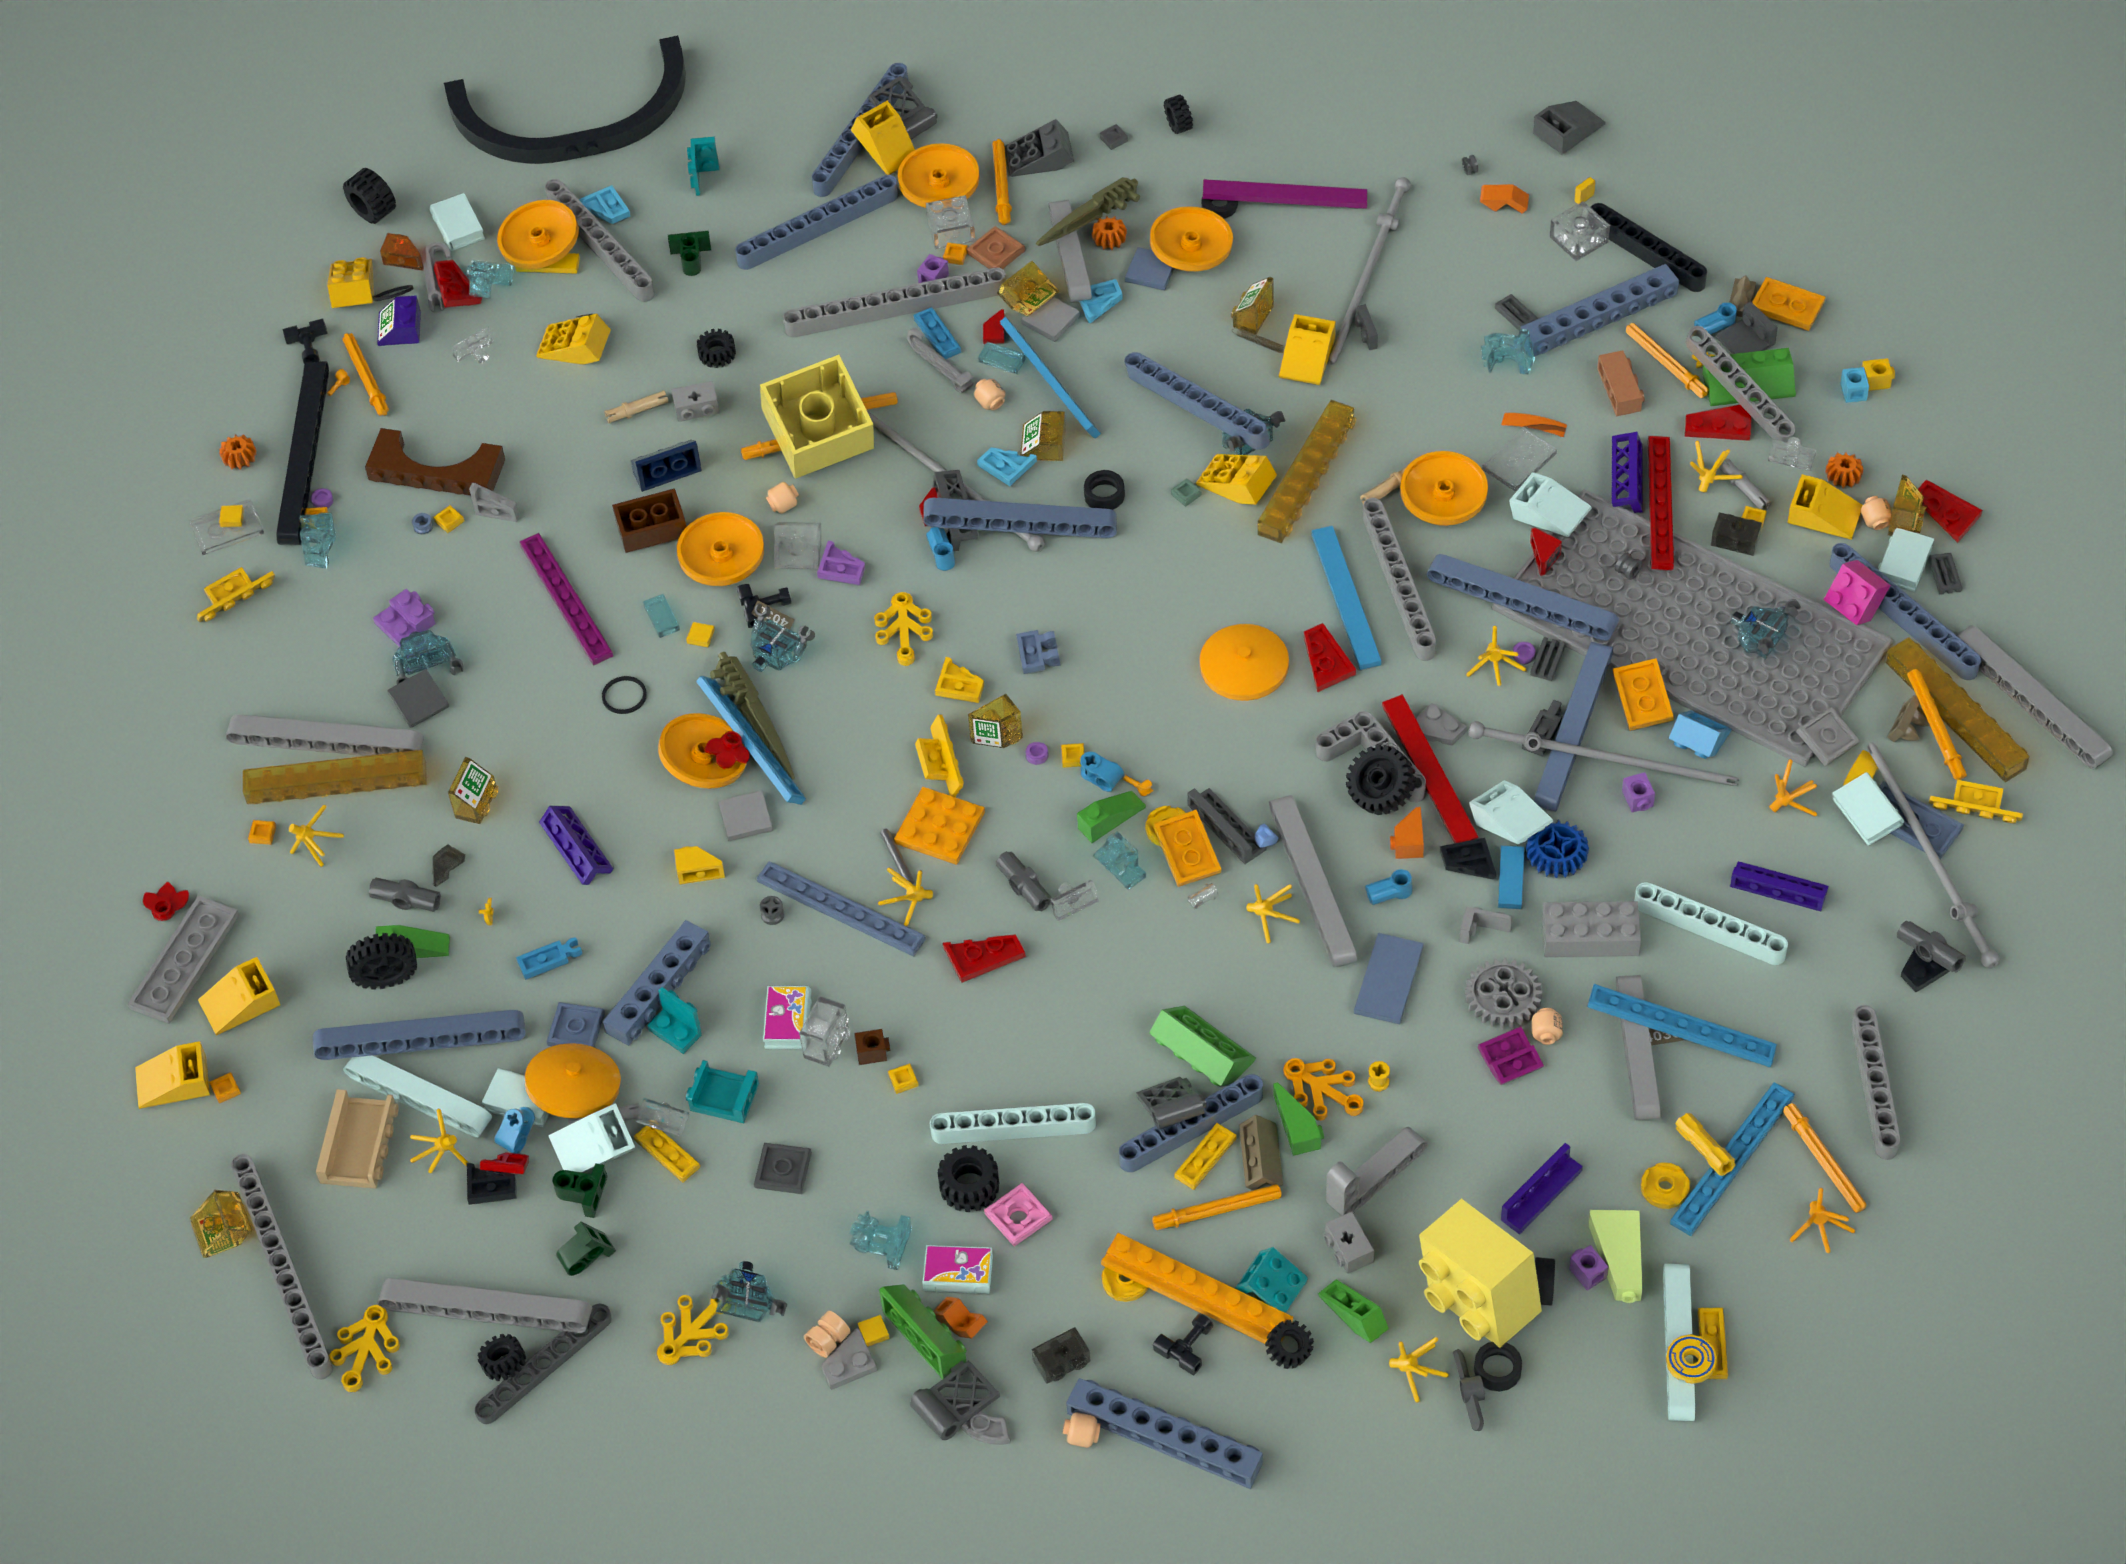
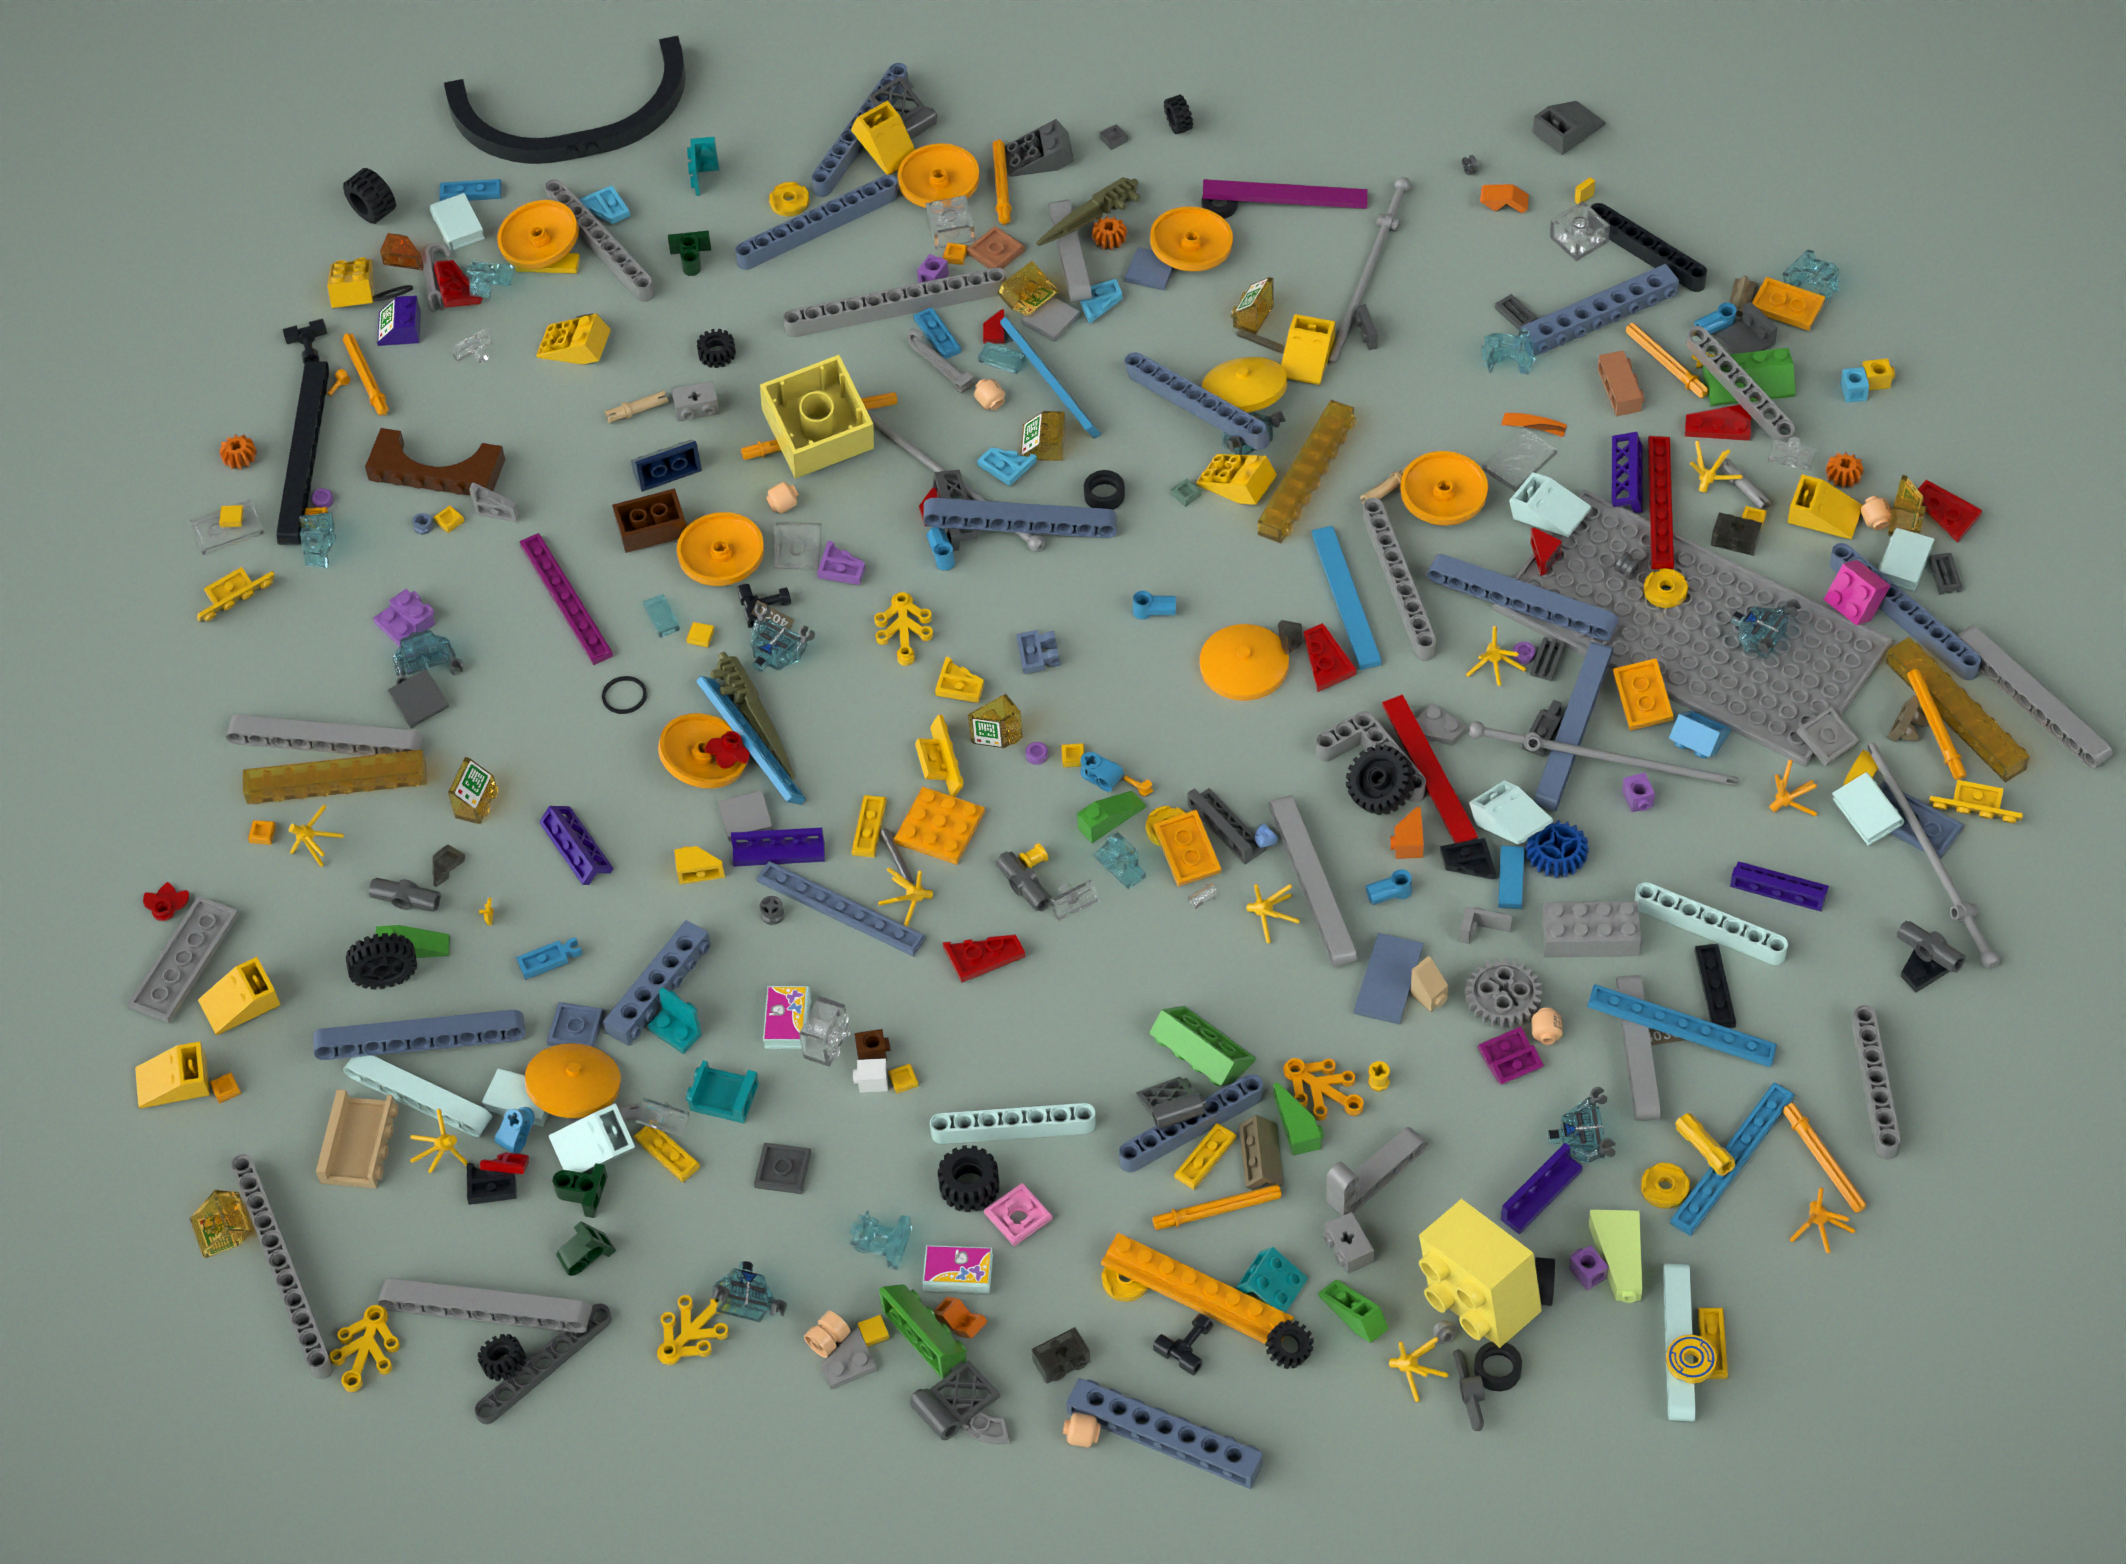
(472, 189): none -> dark azure tile
(778, 849): none -> dark purple fence
(791, 207): none -> yellow tile
(869, 826): none -> yellow tile
(871, 1075): none -> white brick
(1033, 856): none -> yellow bush
(1146, 605): none -> dark azure piece
(1247, 382): none -> yellow dish
(1290, 635): none -> clear smoke slope
(1428, 985): none -> tan slope
(1444, 1331): none -> light grey plate
(1584, 1131): none -> torso
(1661, 597): none -> yellow tile
(1715, 985): none -> black tile
(1820, 274): none -> clear light blue tile

